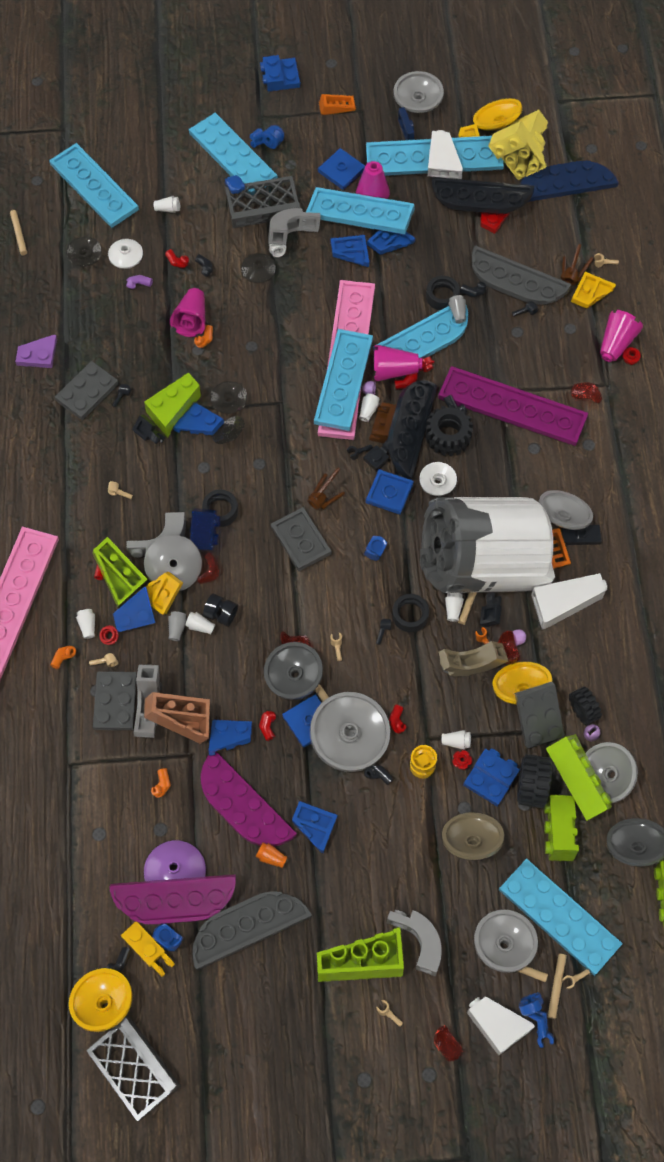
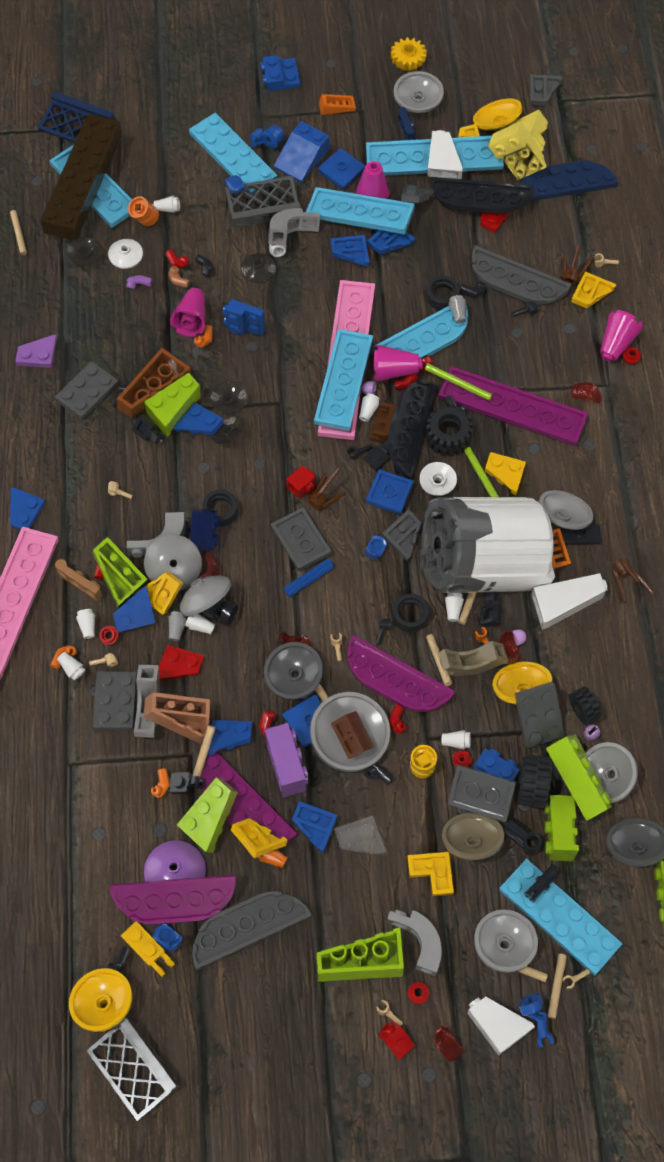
(24, 509): none -> blue wing
(70, 105): none -> dark blue fence
(71, 666): none -> white cone
(78, 580): none -> medium nougat plate
(81, 177): none -> dark brown brick
(143, 211): none -> orange wheel
(154, 377): none -> dark orange wedge
(176, 279): none -> nougat arm
(179, 663): none -> red wing
(183, 782): none -> black plate
(204, 594): none -> light grey dish
(204, 751): none -> tan bar
(207, 815): none -> lime wedge
(243, 317): none -> blue plate
(256, 838): none -> yellow wing
(286, 760): none -> medium lavender brick
(301, 482): none -> red brick
(302, 151): none -> blue slope
(308, 577): none -> blue axle
(352, 734): none -> reddish brown hinge
(360, 837): none -> clear wing
(395, 678): none -> magenta plate
(396, 1039): none -> red bracket
(403, 534): none -> dark grey wing
(408, 54): none -> yellow gear
(416, 195): none -> dark grey wing
(418, 999): none -> red plate
(434, 648): none -> tan bar
(437, 867): none -> yellow plate
(459, 382): none -> lime bar
(480, 472): none -> lime bar
(482, 793): none -> dark grey plate
(505, 470): none -> yellow wing
(521, 835): none -> black piece
(542, 88): none -> dark grey wing
(542, 883): none -> black pin
(624, 569): none -> reddish brown plant

